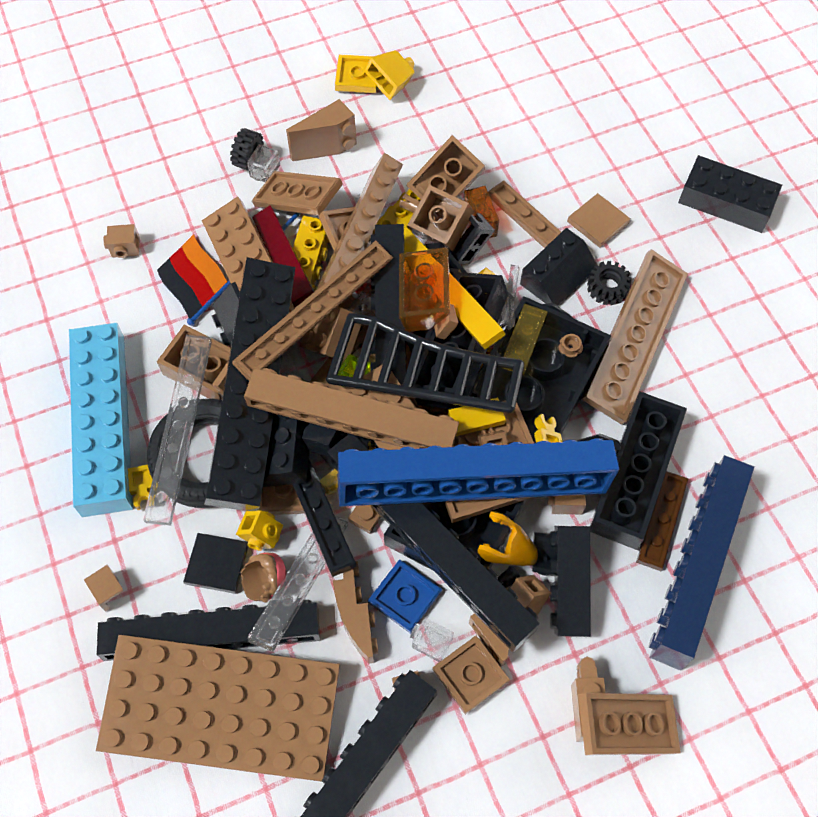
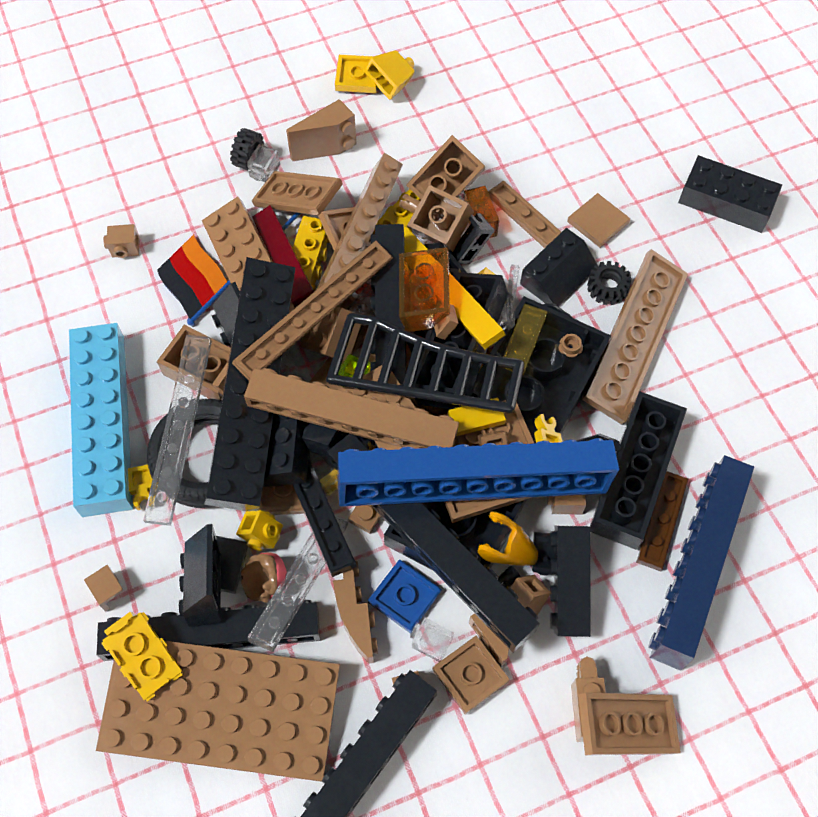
(141, 654): none -> yellow piece
(201, 579): none -> black slope

